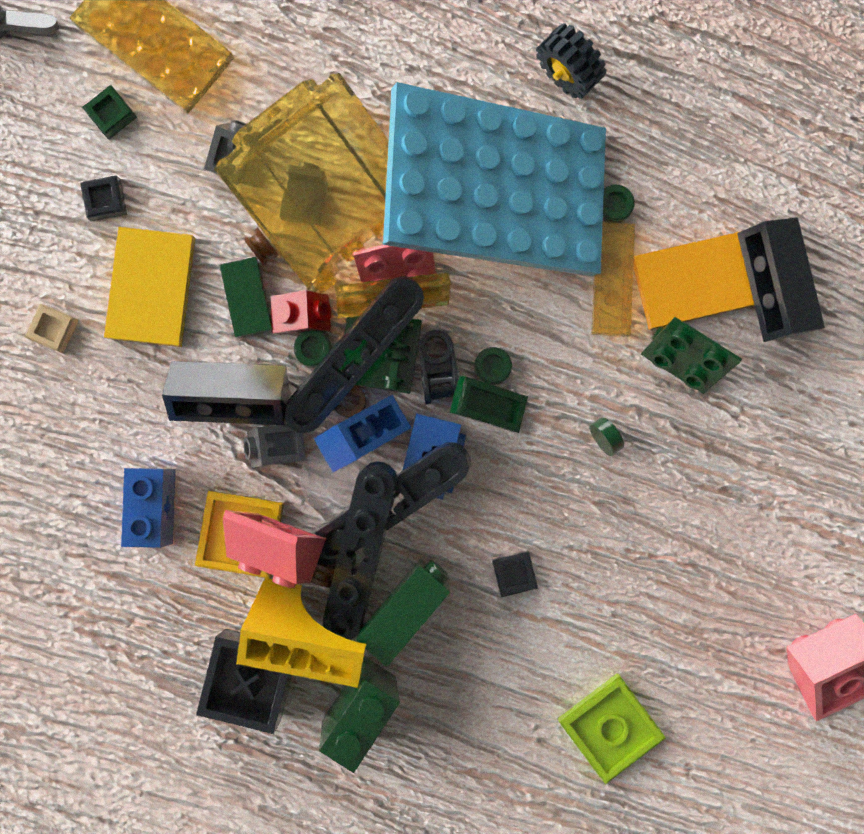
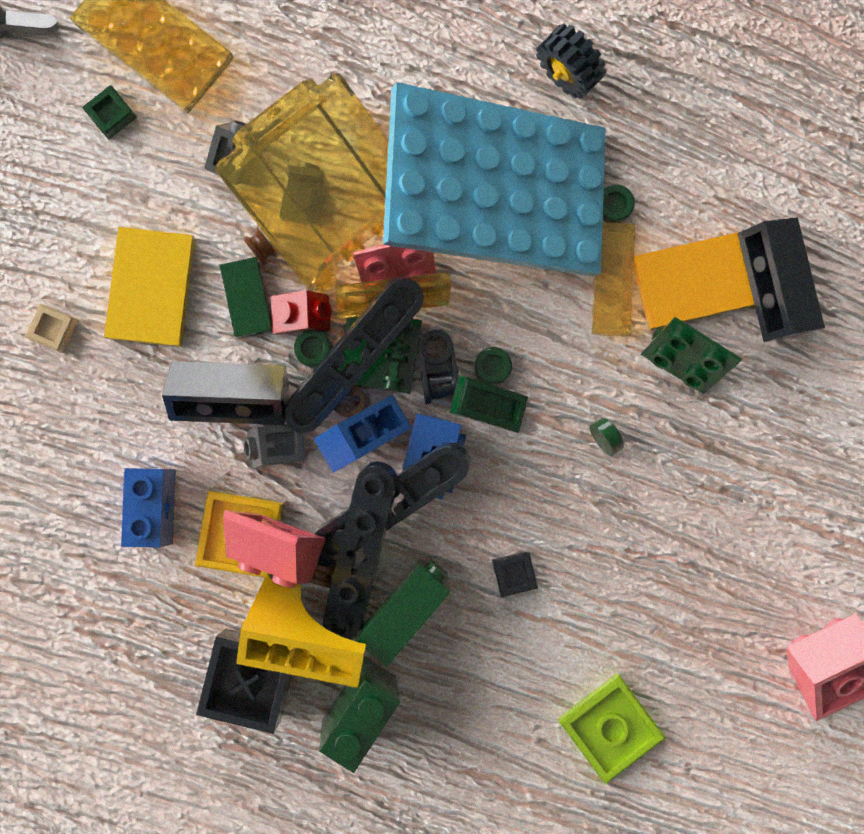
(103, 198): black tile -> none

